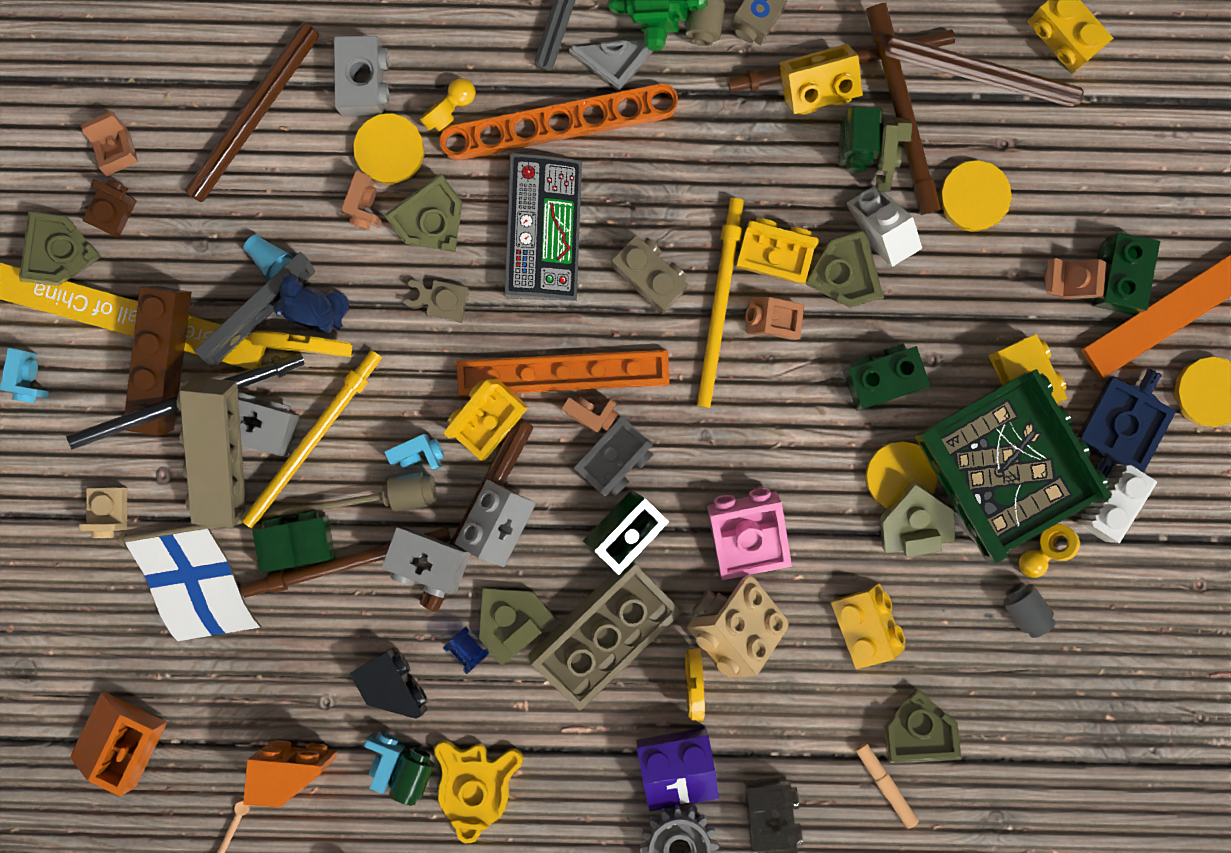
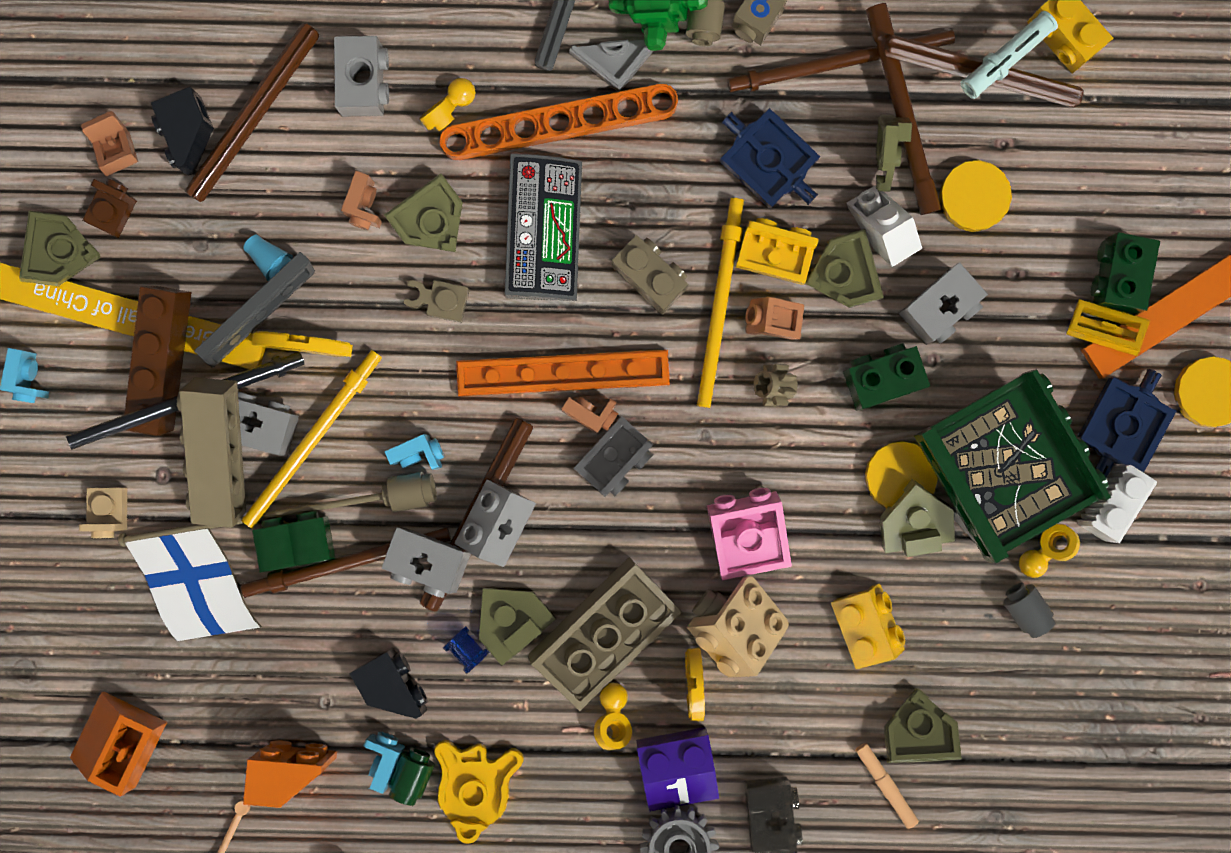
(185, 127): none -> black slope
(310, 306): dark blue hair -> none
(389, 149): yellow tile -> none
(485, 417): yellow bracket -> none
(613, 699): none -> yellow plate
(625, 531): dark green brick -> none
(769, 158): none -> dark blue plate
(775, 385): none -> dark tan gear
(821, 79): yellow brick -> none
(860, 138): dark green brick -> none
(959, 290): none -> light grey brick
(1007, 55): none -> light aqua pin
(1025, 356): yellow brick -> none
(1075, 278): nougat bracket -> none
(1105, 339): none -> yellow tile

